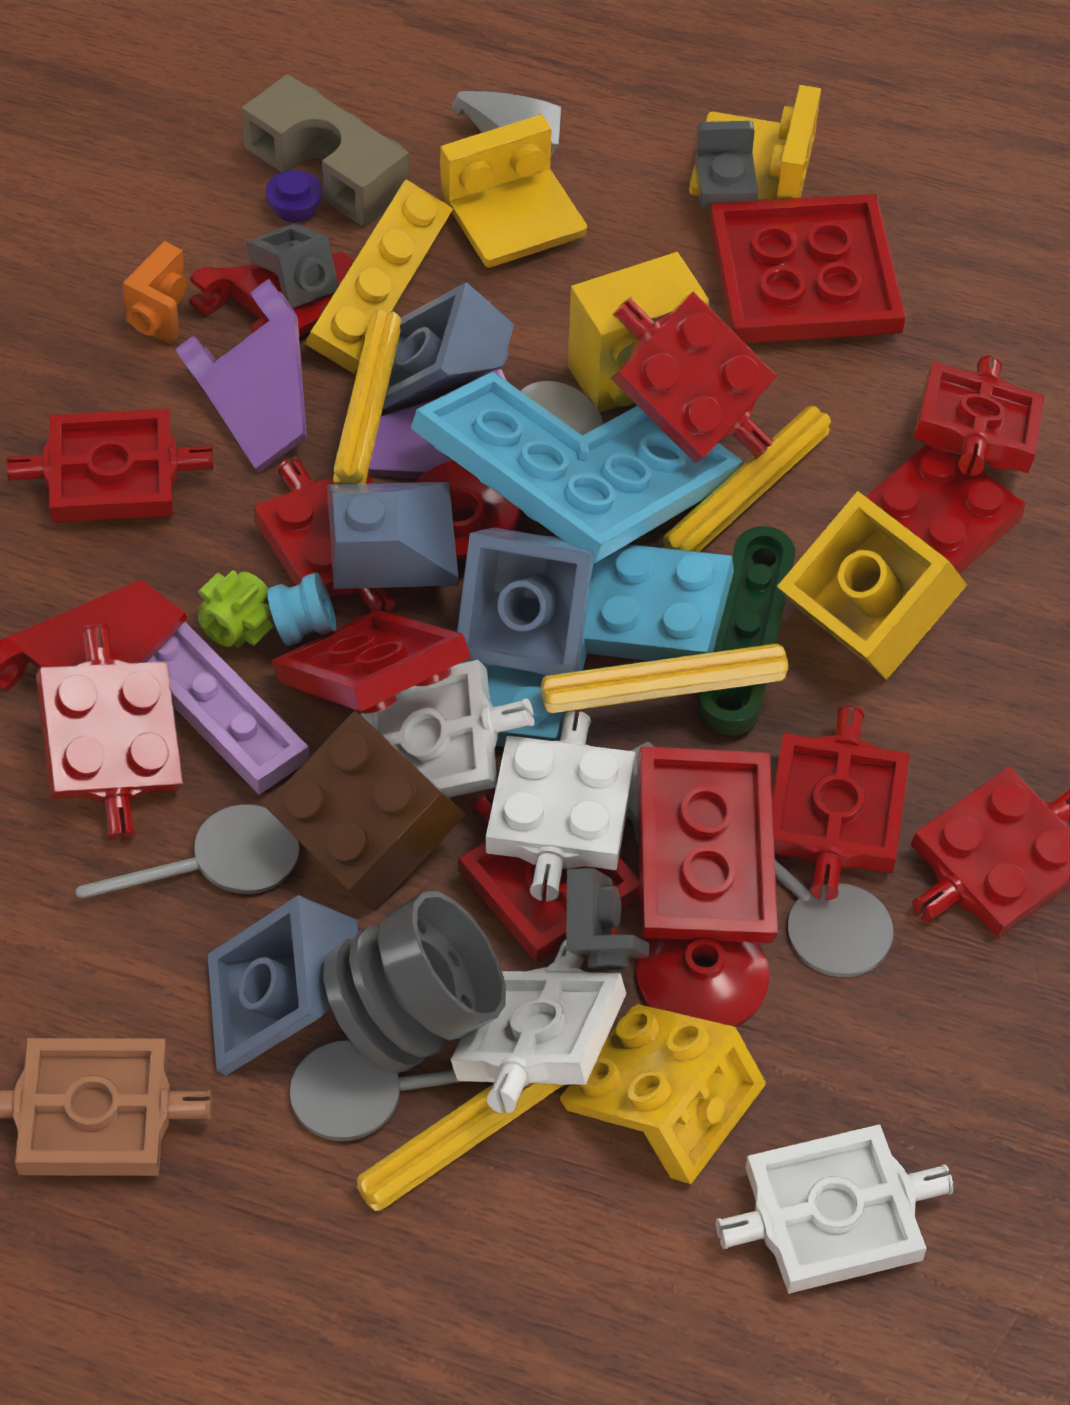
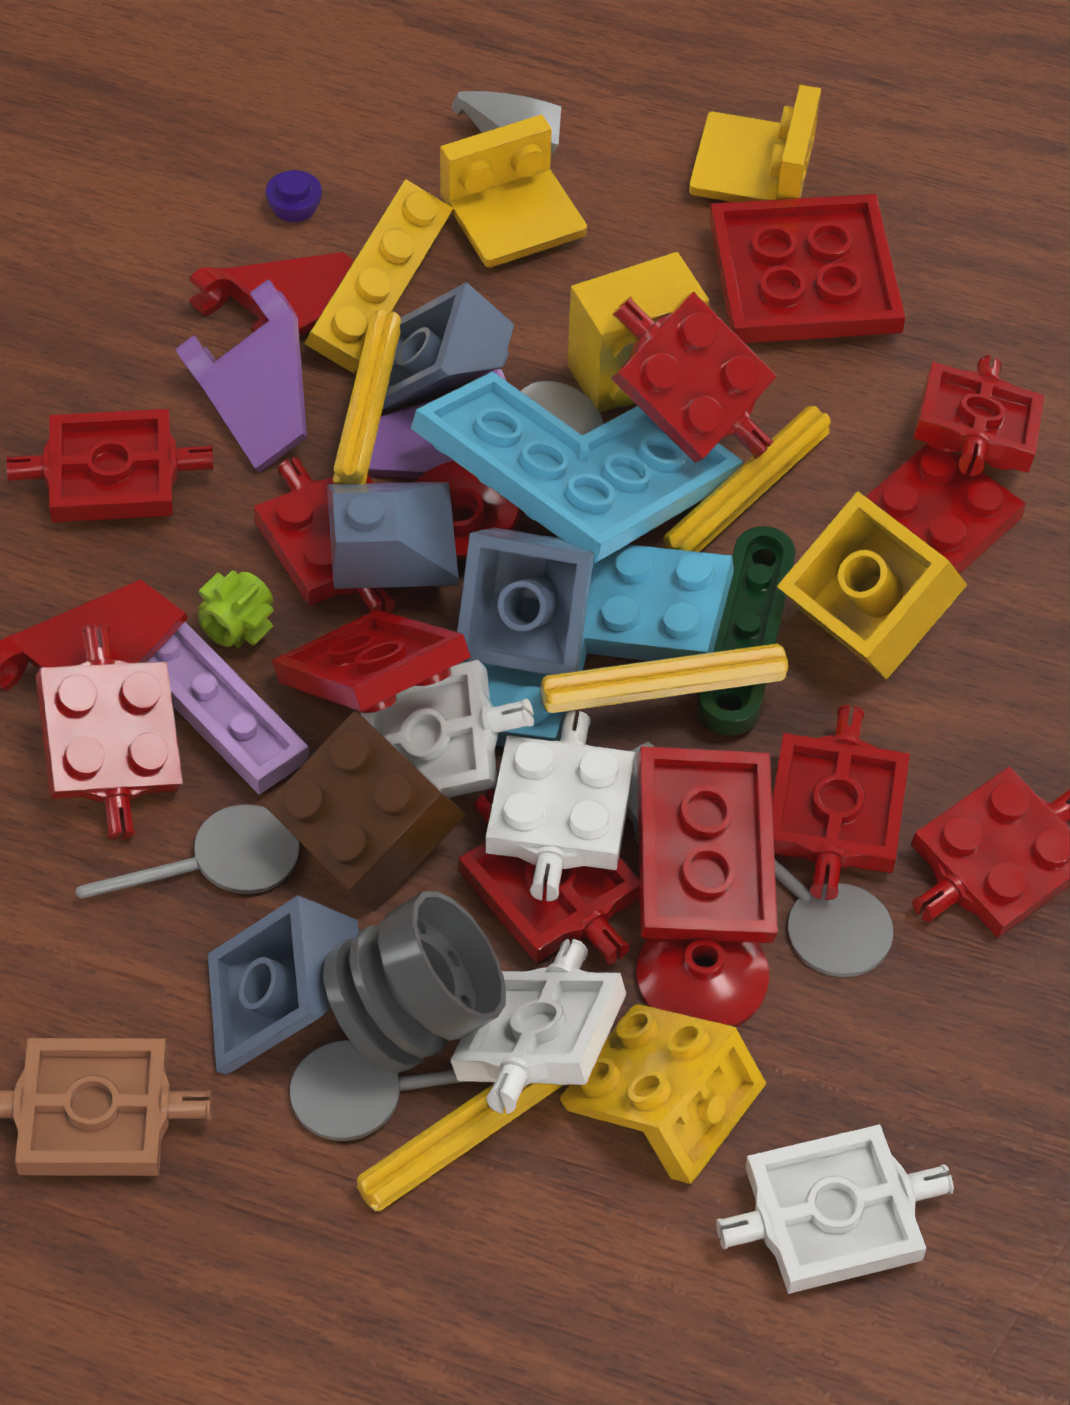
(155, 291): orange bracket -> none
(299, 124): dark tan arch -> none
(299, 260): dark grey bracket -> none
(301, 609): medium azure wheel -> none
(591, 914): dark grey bracket -> none
(725, 162): dark grey bracket -> none

